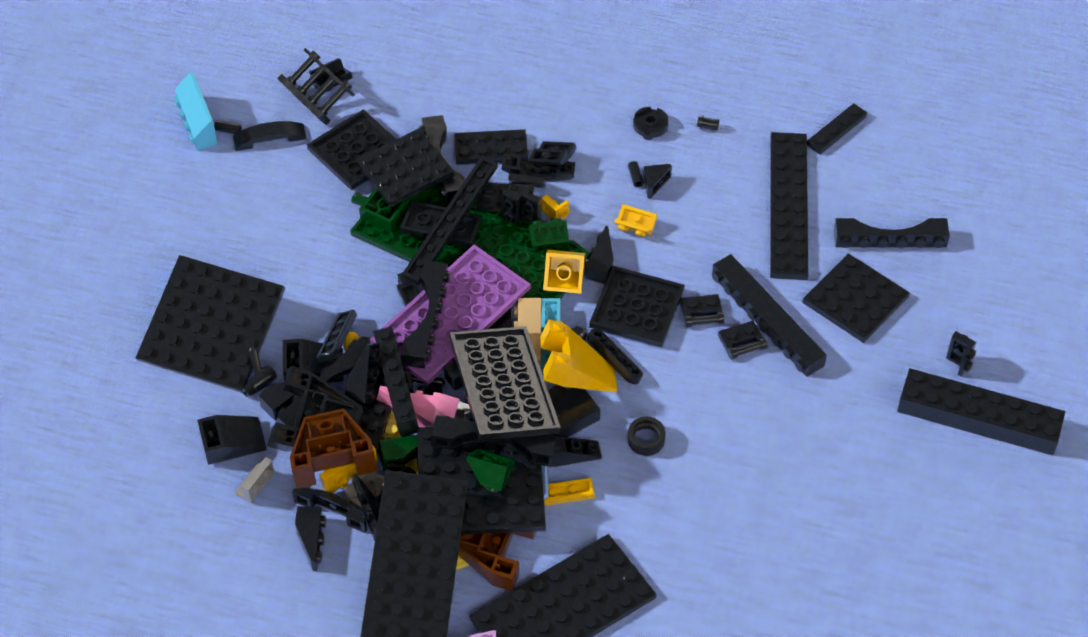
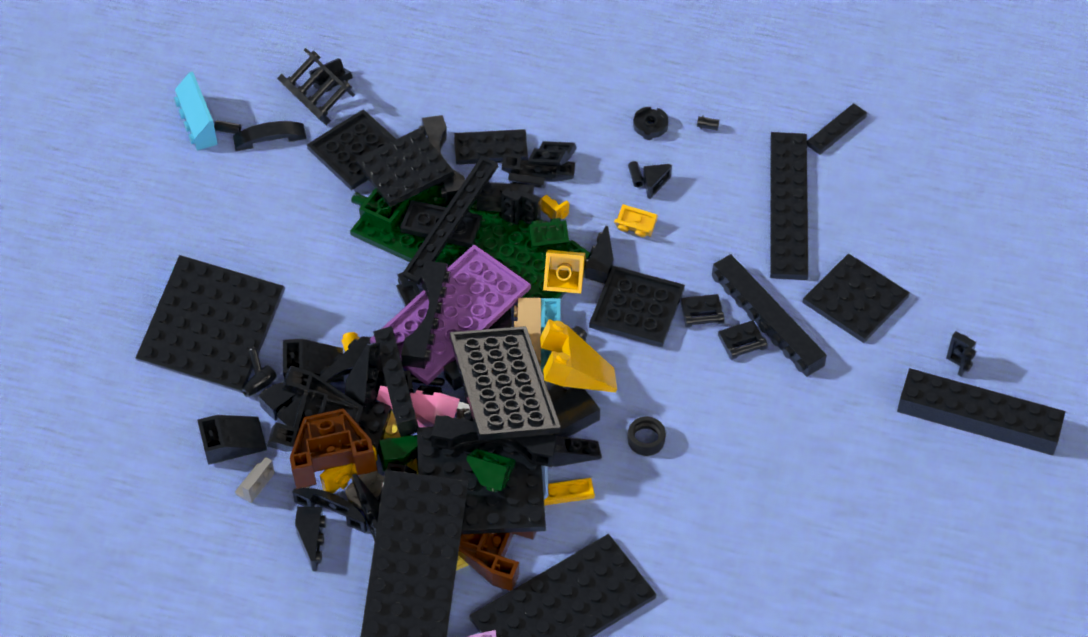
(336, 336): black tile -> none
(614, 356): black beam -> none
(853, 233): black arch -> none

